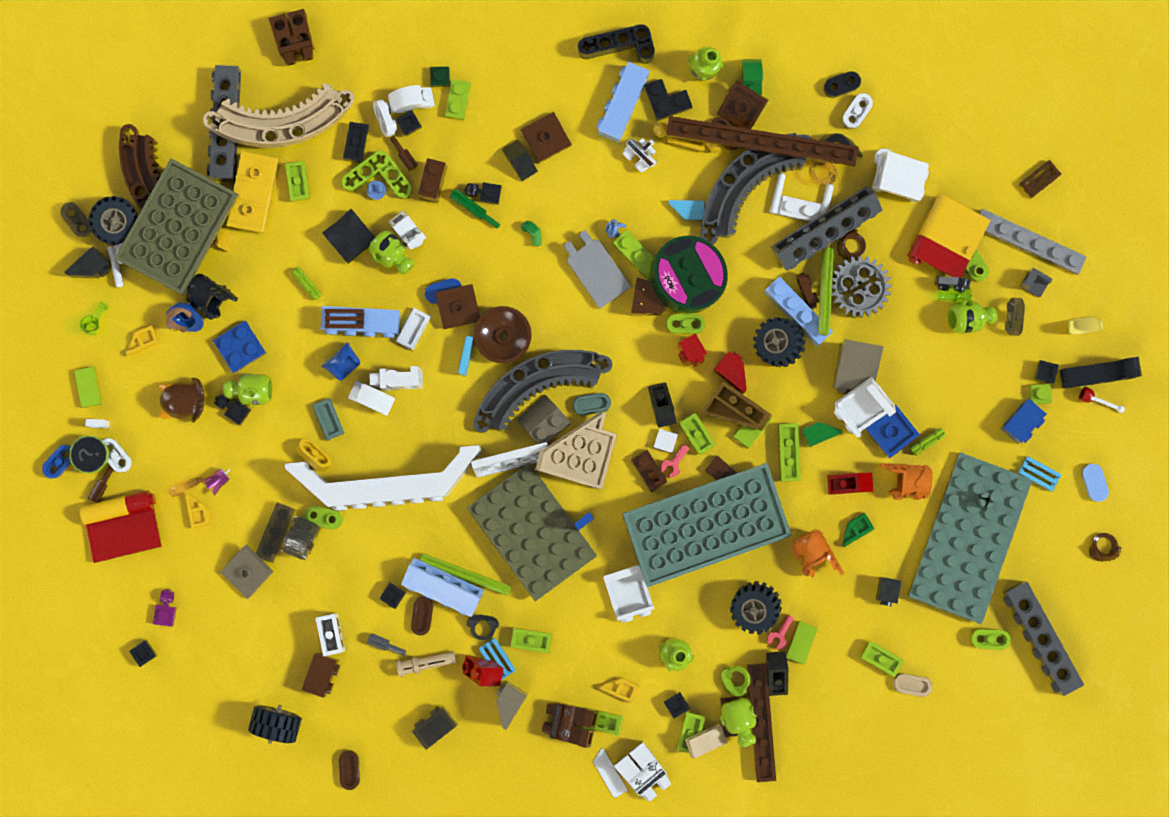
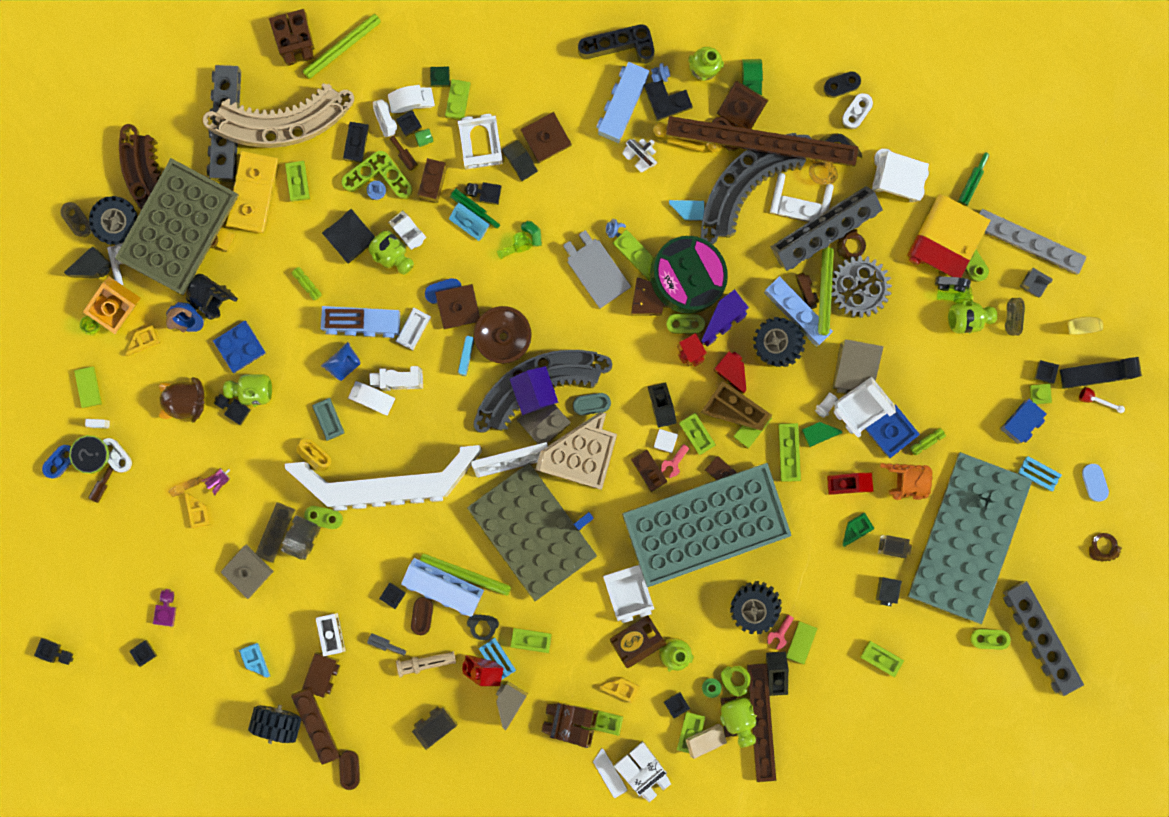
(49, 651): none -> black plate
(111, 305): none -> light orange slope
(121, 526): red door -> none
(254, 660): none -> medium azure tile
(315, 725): none -> reddish brown plate
(341, 46): none -> lime axle
(423, 137): none -> bright green hose
(465, 128): none -> white panel
(469, 221): none -> medium azure plate
(521, 243): none -> clear neon green bar
(533, 390): none -> dark purple slope
(634, 644): none -> reddish brown container
(660, 73): none -> medium blue plate
(711, 681): none -> bright green plate
(728, 310): none -> dark purple slope
(815, 551): orange helmet -> none
(826, 405): none -> white pin
(894, 547): none -> clear smoke brick
(912, 685): tan tile -> none
(973, 181): none -> green axle
(1027, 189): reddish brown tile -> none

